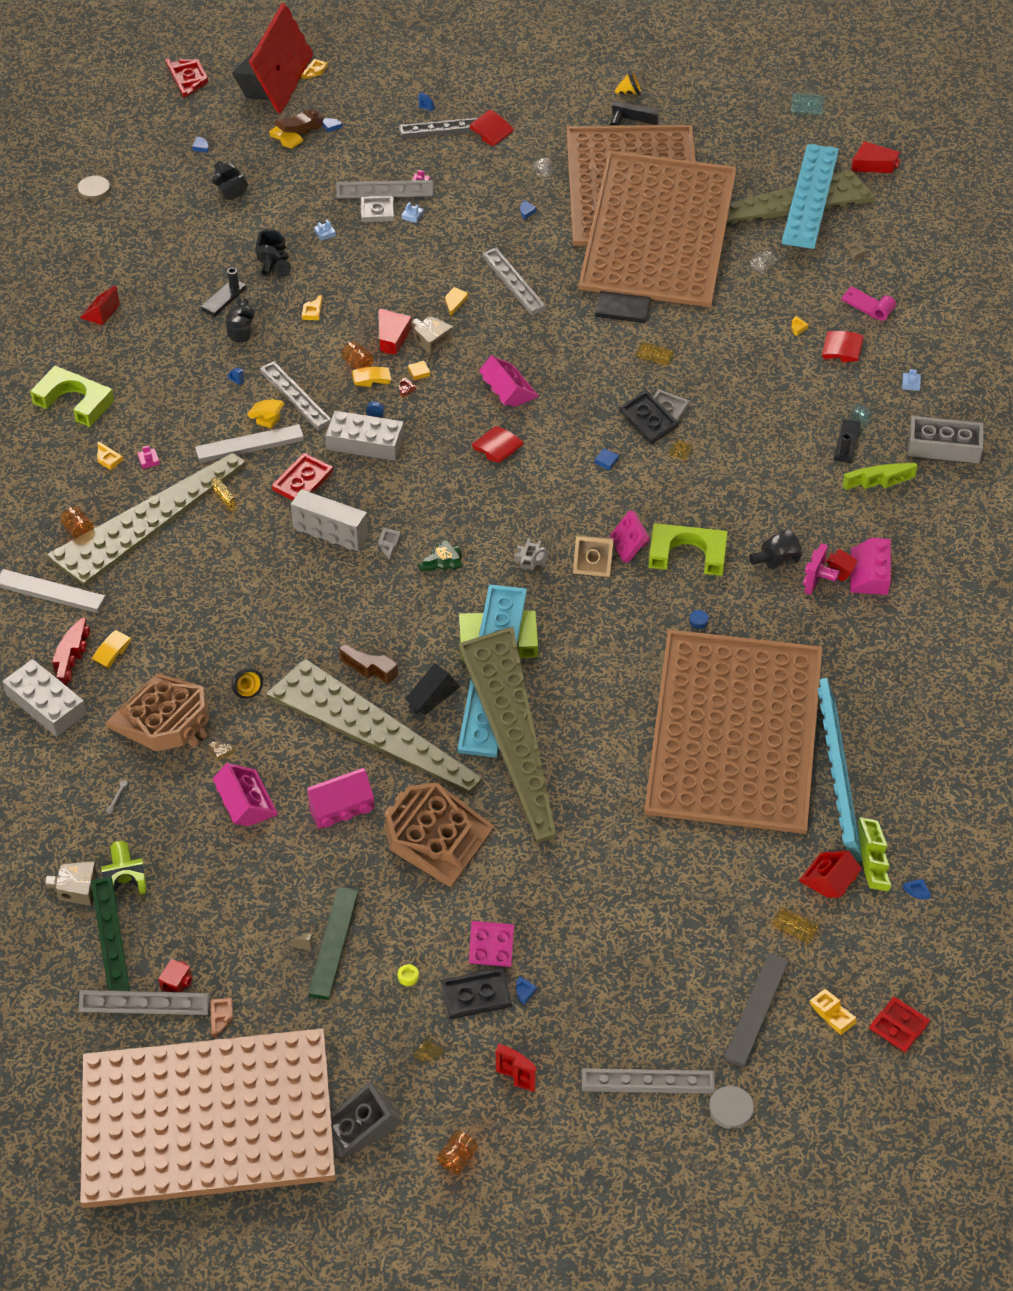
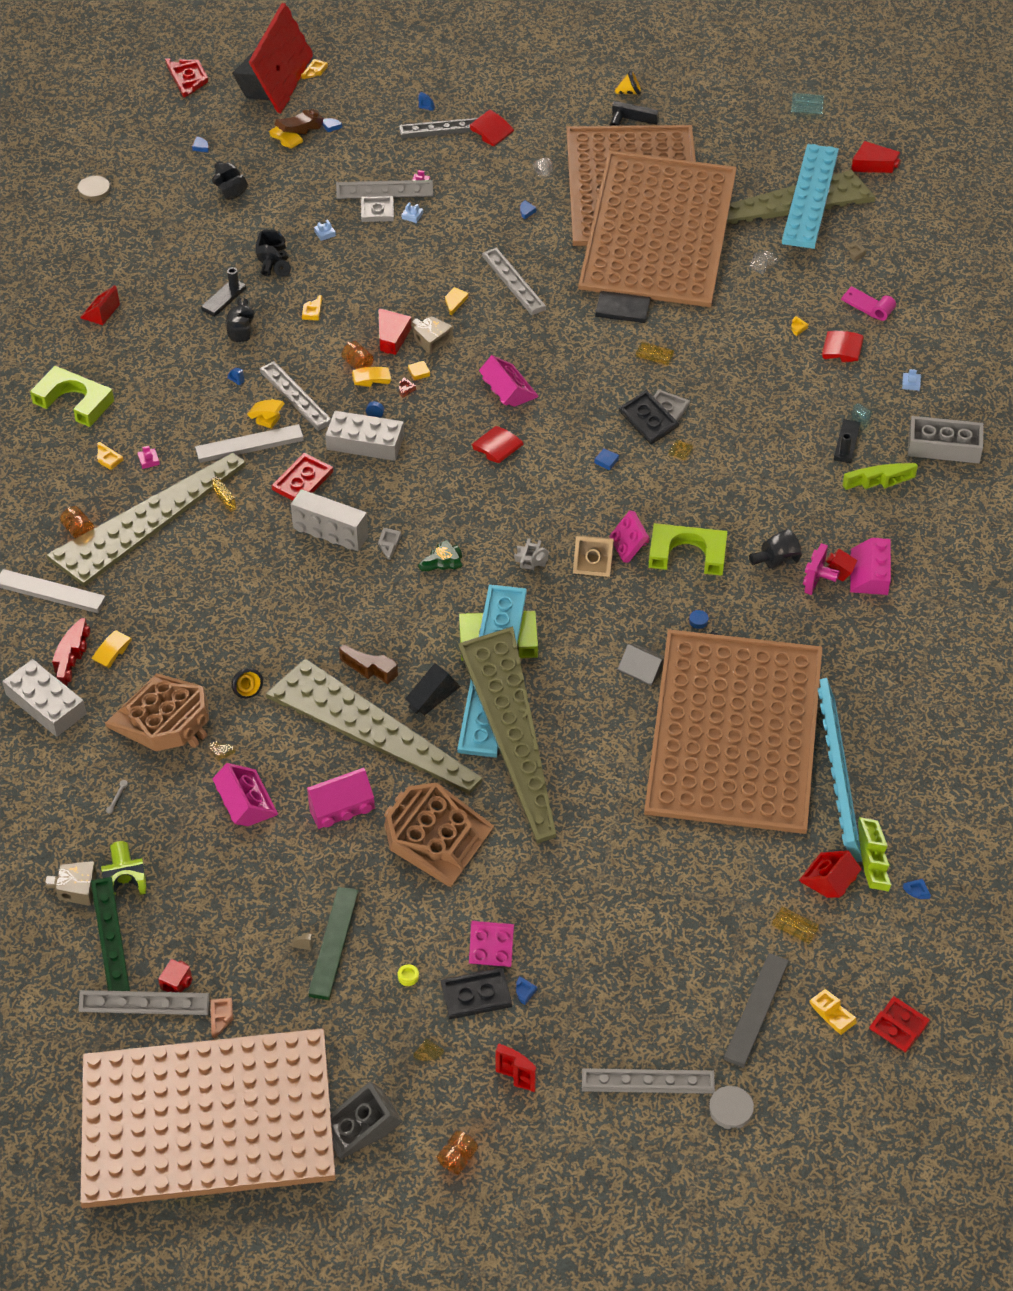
(641, 663): none -> slope

